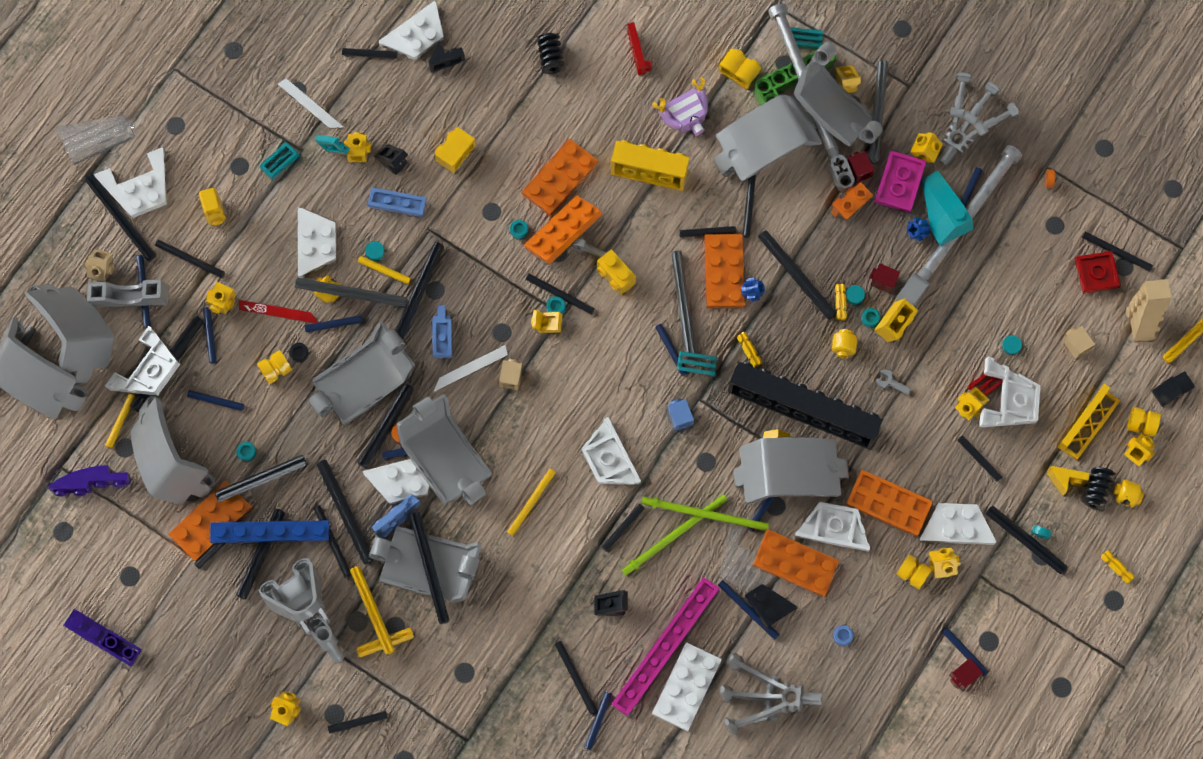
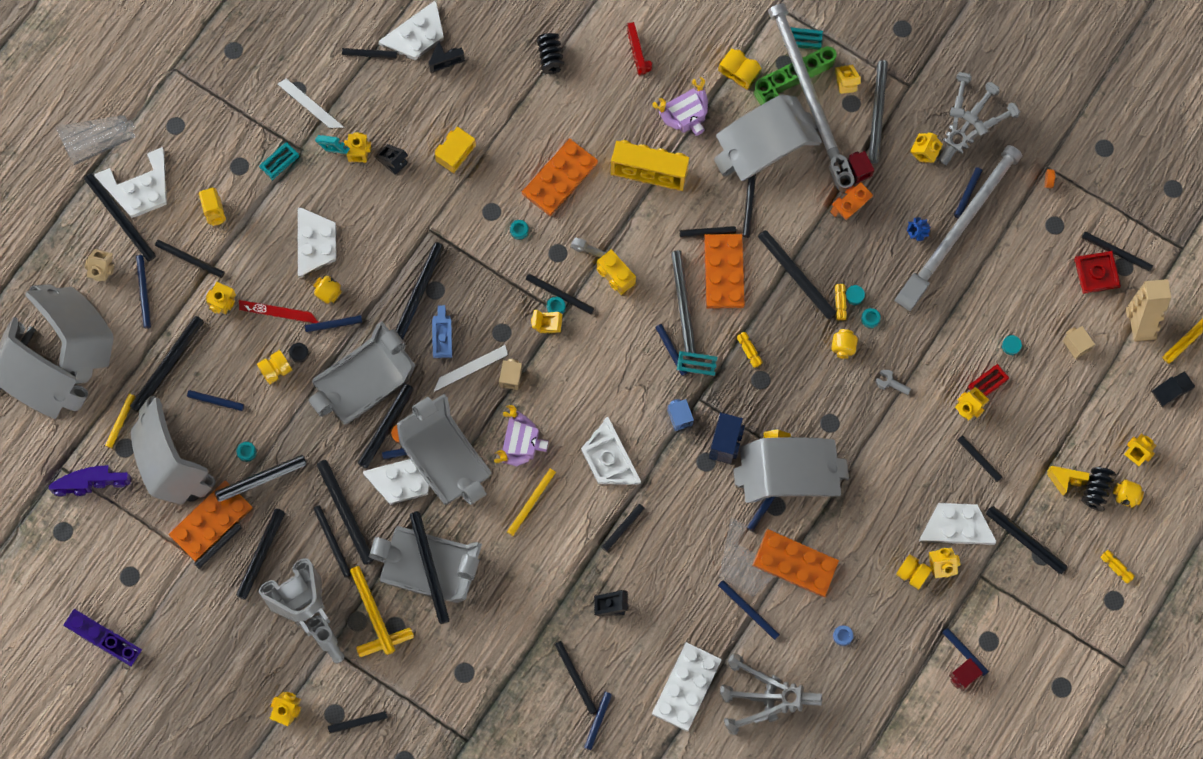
(111, 295): light grey arch -> none
(152, 371): white wing -> none
(209, 335): dark blue bar -> none
(269, 531): blue plate -> none
(350, 292): dark grey axle -> none
(375, 251): teal tile -> none
(385, 270): yellow bar -> none
(395, 517): medium blue hinge -> none
(397, 202): medium blue plate -> none
(520, 439): none -> torso
(563, 229): orange plate -> none
(634, 564): lime bar -> none
(665, 646): dark pink plate -> none
(704, 513): lime bar -> none
(727, 433): none -> dark blue brick
(753, 289): blue gear -> none
(769, 605): black wing -> none
(804, 405): black brick -> none
(832, 103): light grey panel -> none
(834, 526): white wing -> none
(884, 278): dark red brick -> none
(889, 503): orange plate -> none
(896, 320): yellow brick -> none
(900, 181): dark pink plate -> none
(945, 210): teal wedge -> none
(1018, 398): white wing -> none
(1041, 532): teal tile -> none
(1086, 415): yellow fence -> none
(1143, 421): yellow wheel -> none

